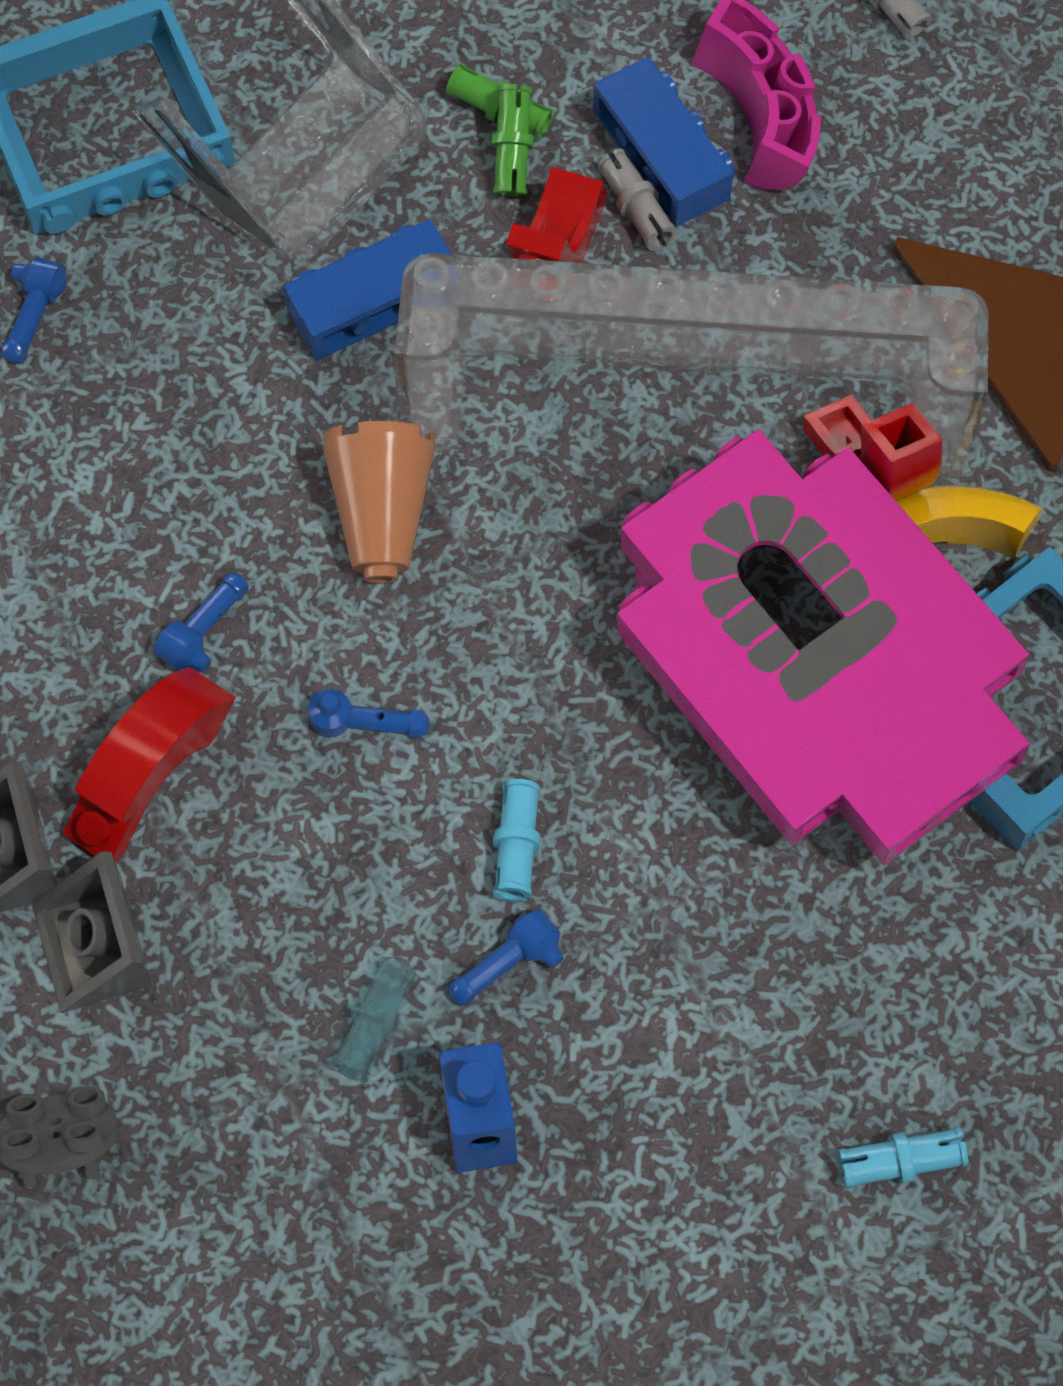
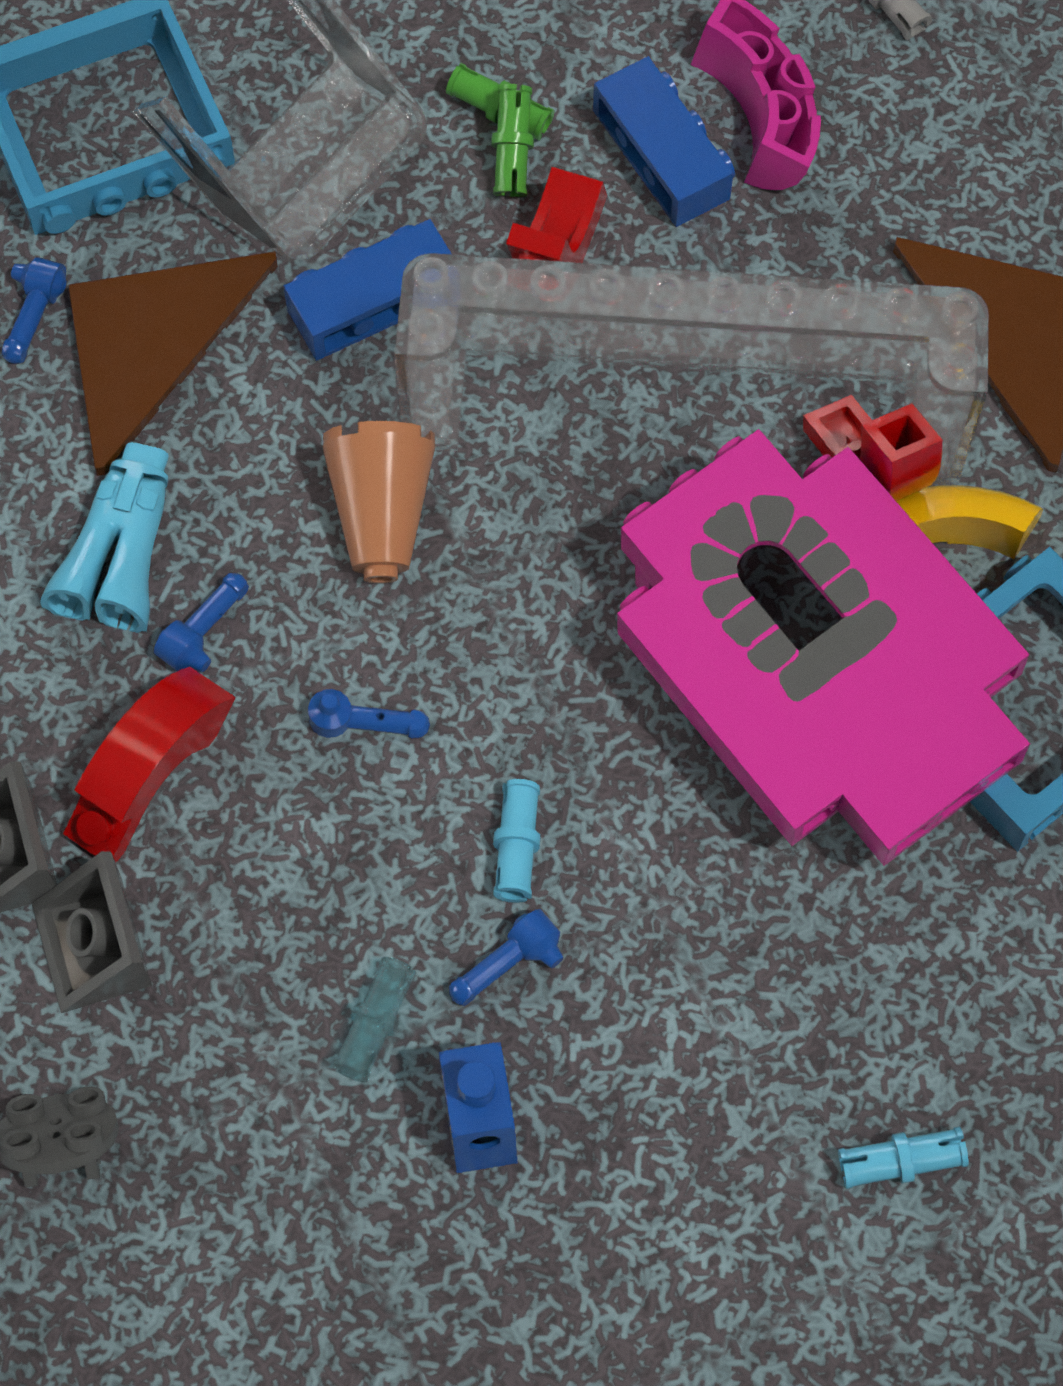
(125, 512): none -> medium azure piece
(147, 335): none -> reddish brown tile
(637, 199): light grey pin -> none

